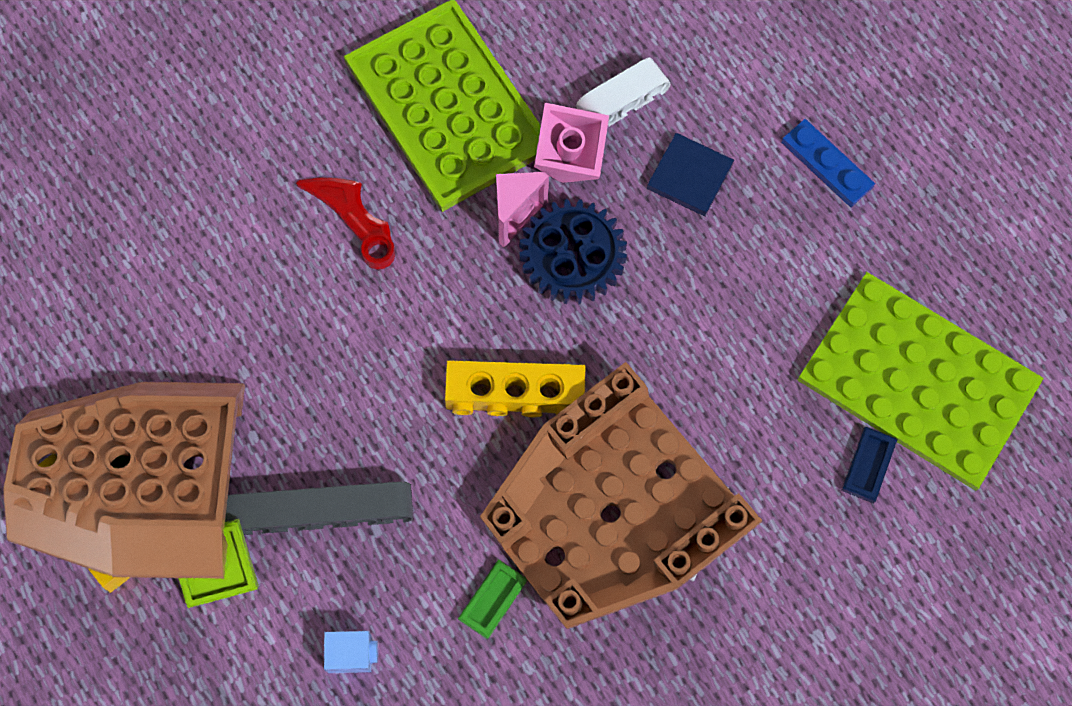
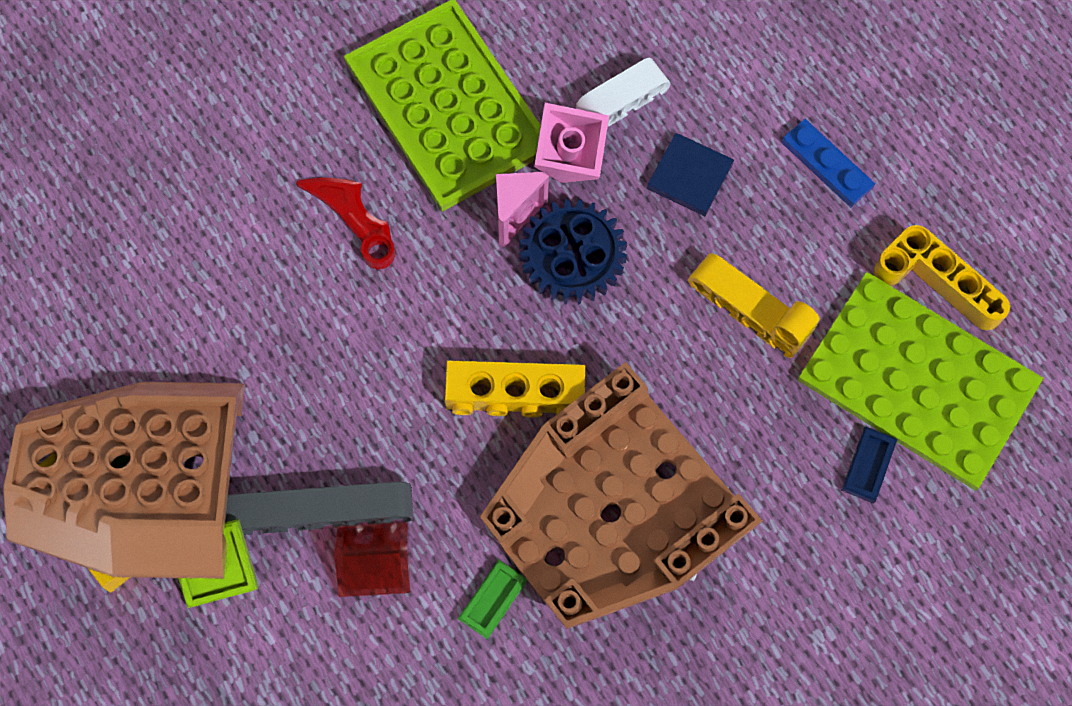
(349, 652): light blue brick -> none
(372, 560): none -> clear red slope
(754, 306): none -> yellow beam
(944, 282): none -> yellow beam

